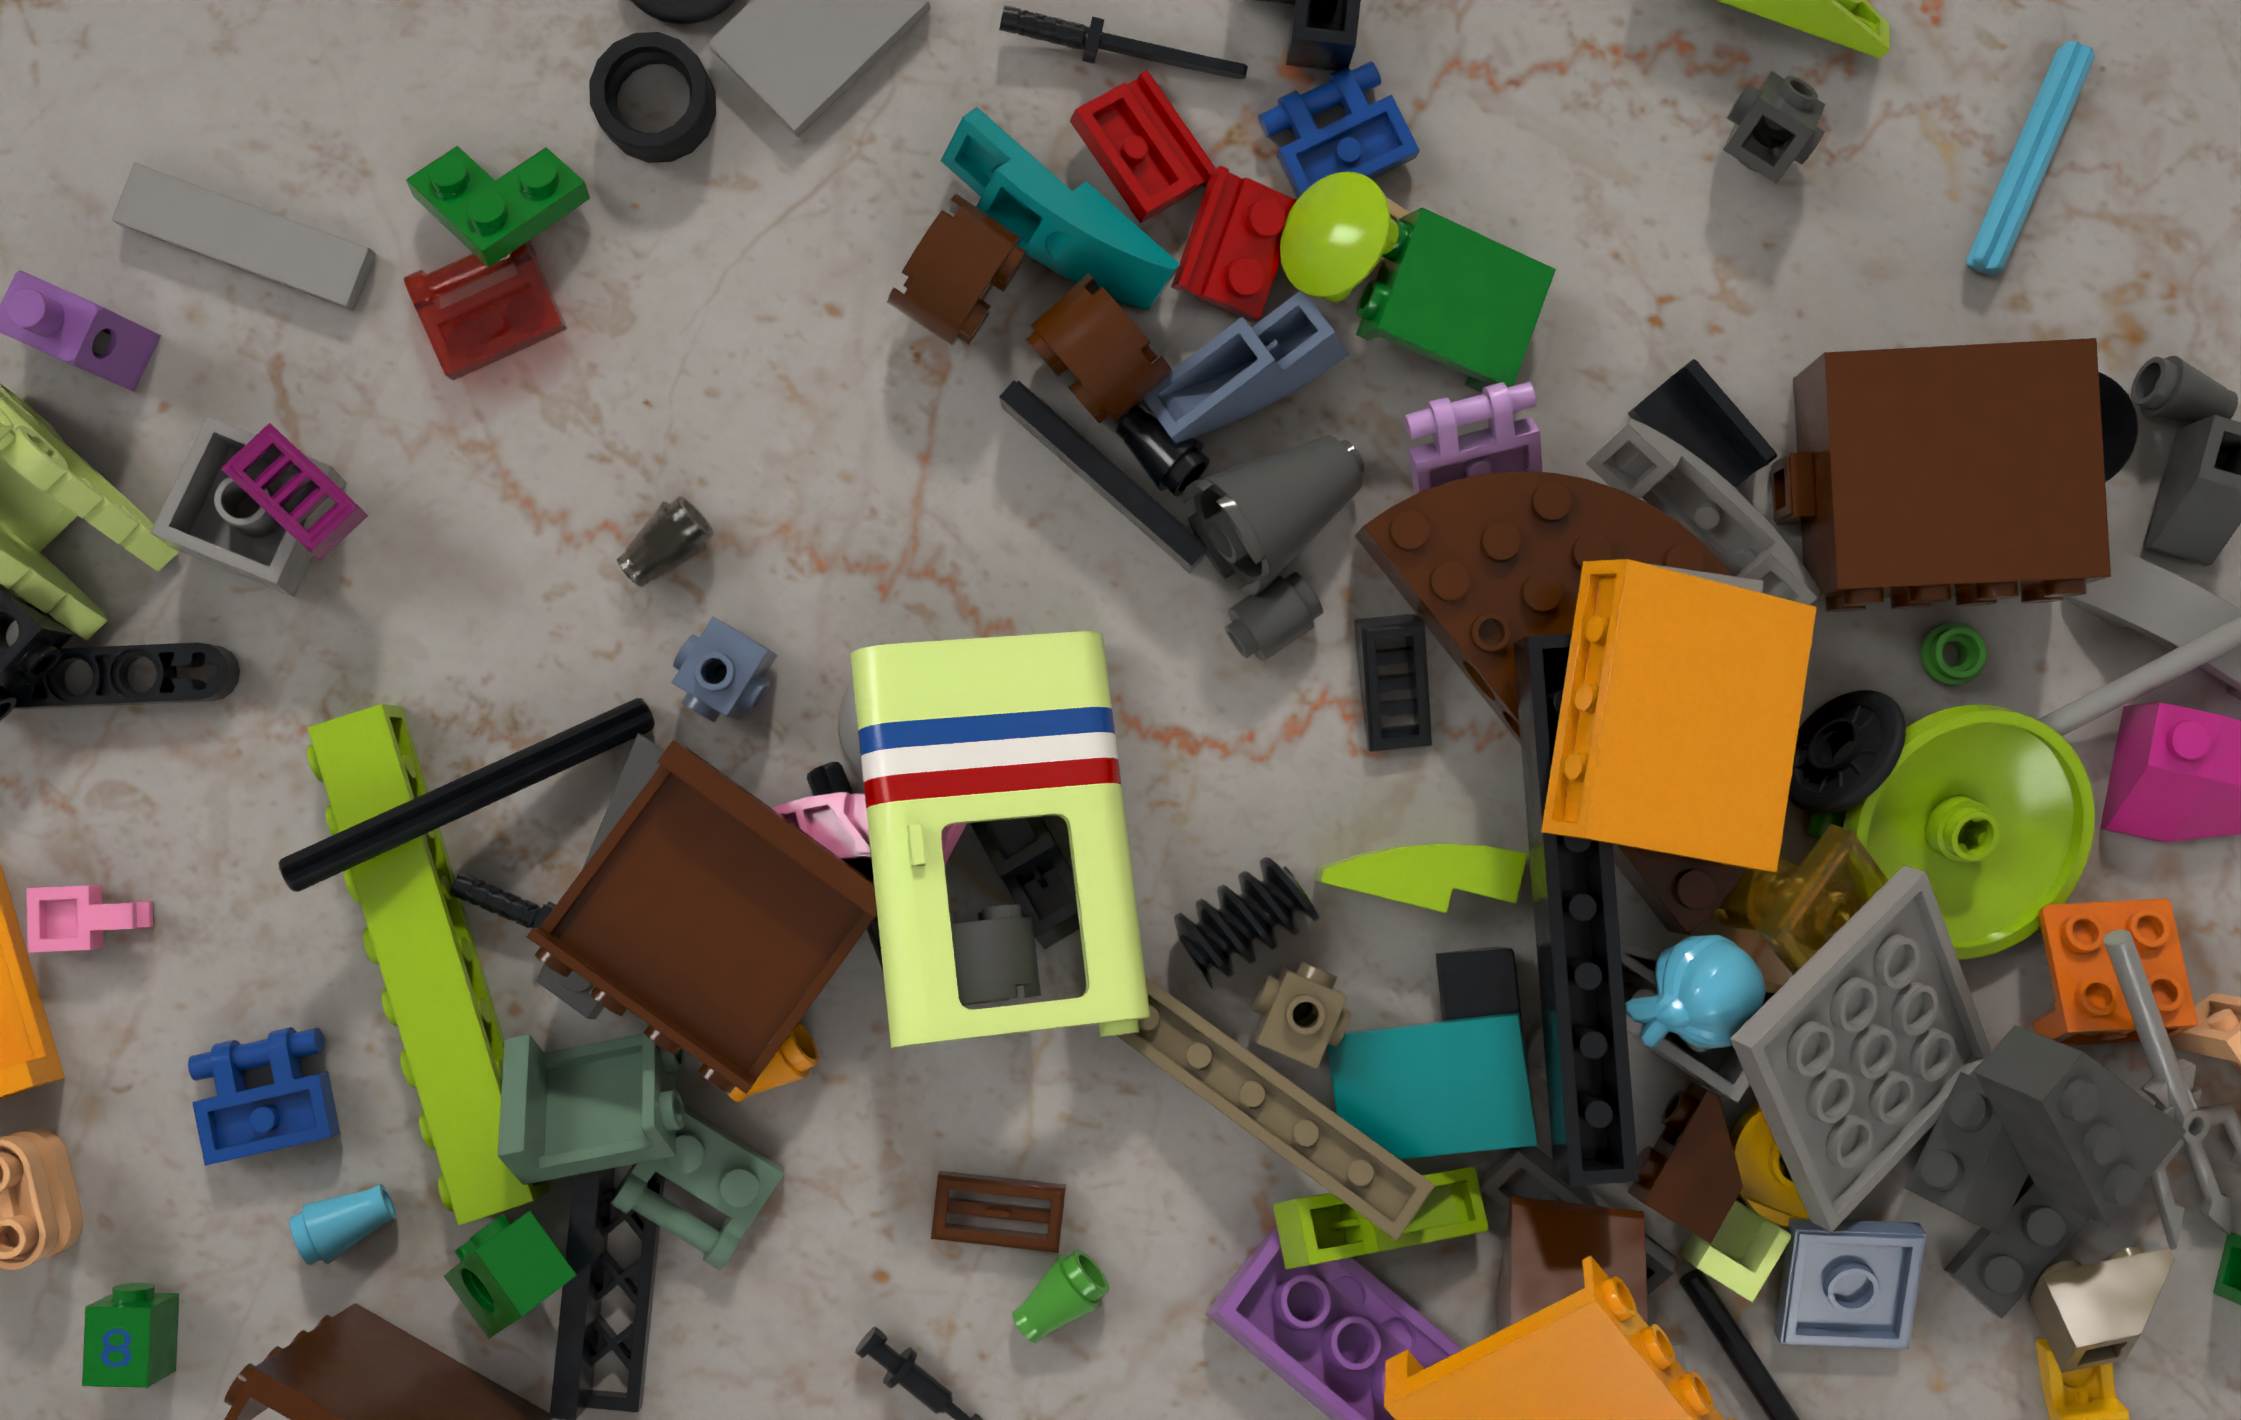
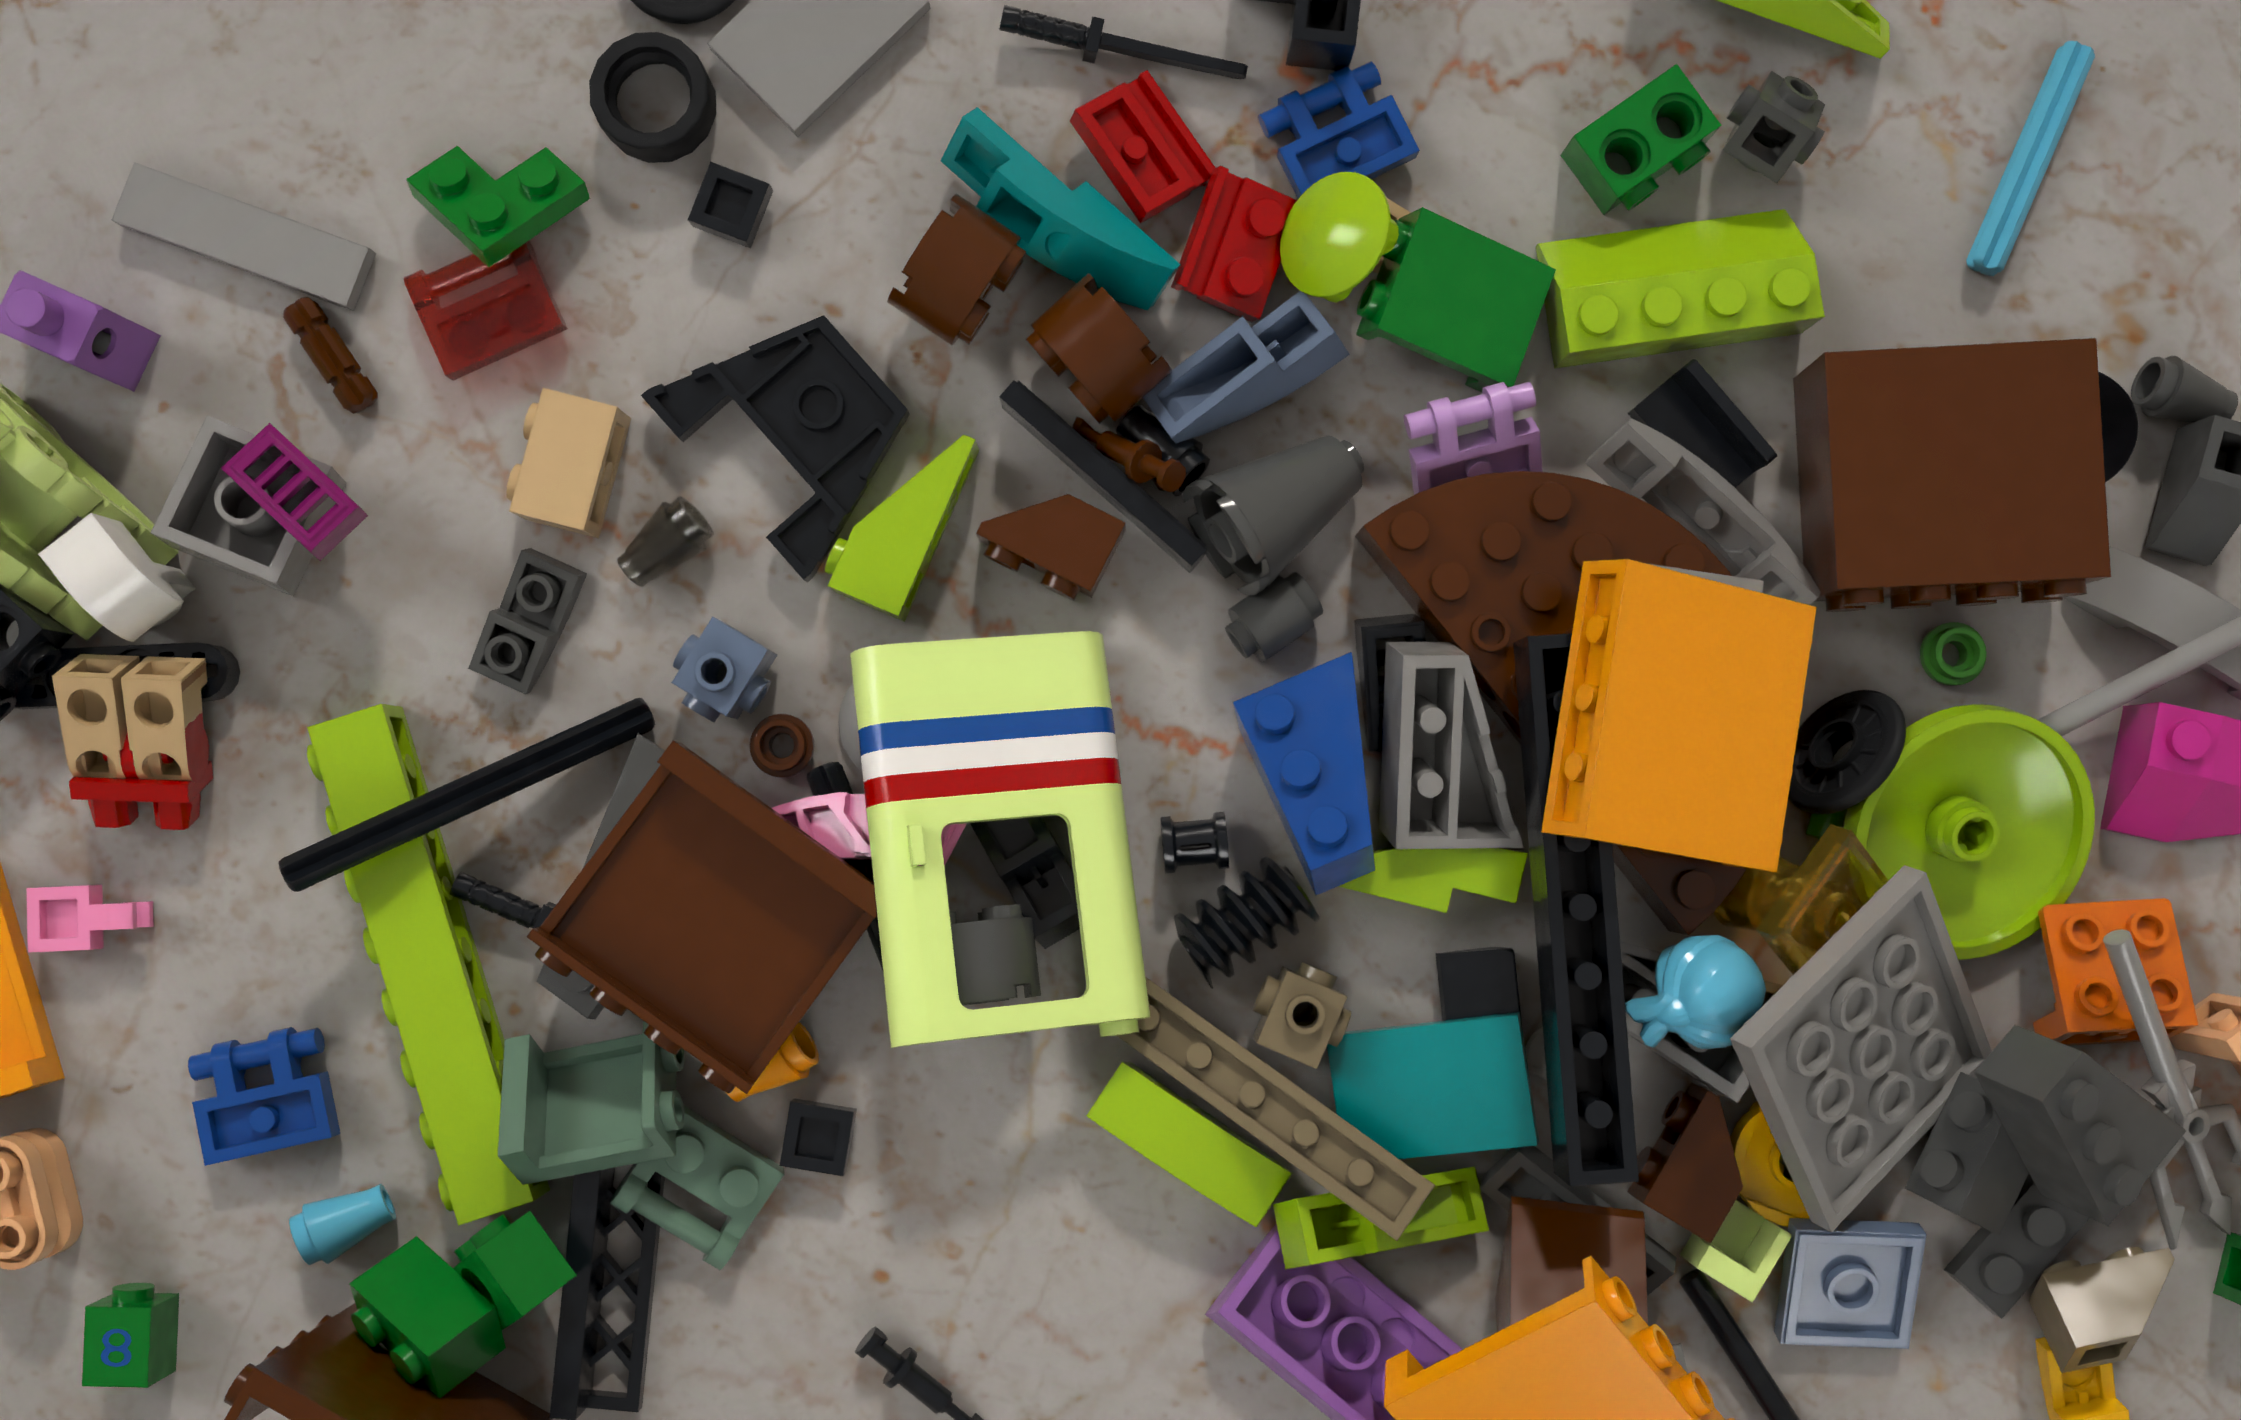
(115, 577): none -> white brick
(135, 736): none -> tan hips
(330, 355): none -> reddish brown axle
(426, 1317): none -> green brick
(529, 621): none -> dark grey slope
(568, 462): none -> tan brick
(730, 205): none -> black plate
(763, 738): none -> reddish brown plate
(815, 407): none -> black wing
(818, 1137): none -> black plate
(897, 540): none -> lime slope
(1001, 1186): reddish brown tile -> none
(1058, 538): none -> reddish brown slope
(1064, 1294): bright green cone -> none
(1140, 459): none -> reddish brown piece
(1189, 1143): none -> lime slope
(1194, 842): none -> black bush
(1312, 764): none -> blue wedge
(1438, 755): none -> light grey wedge
(1634, 133): none -> green brick
(1679, 288): none -> lime slope
(1793, 489): reddish brown tile -> none

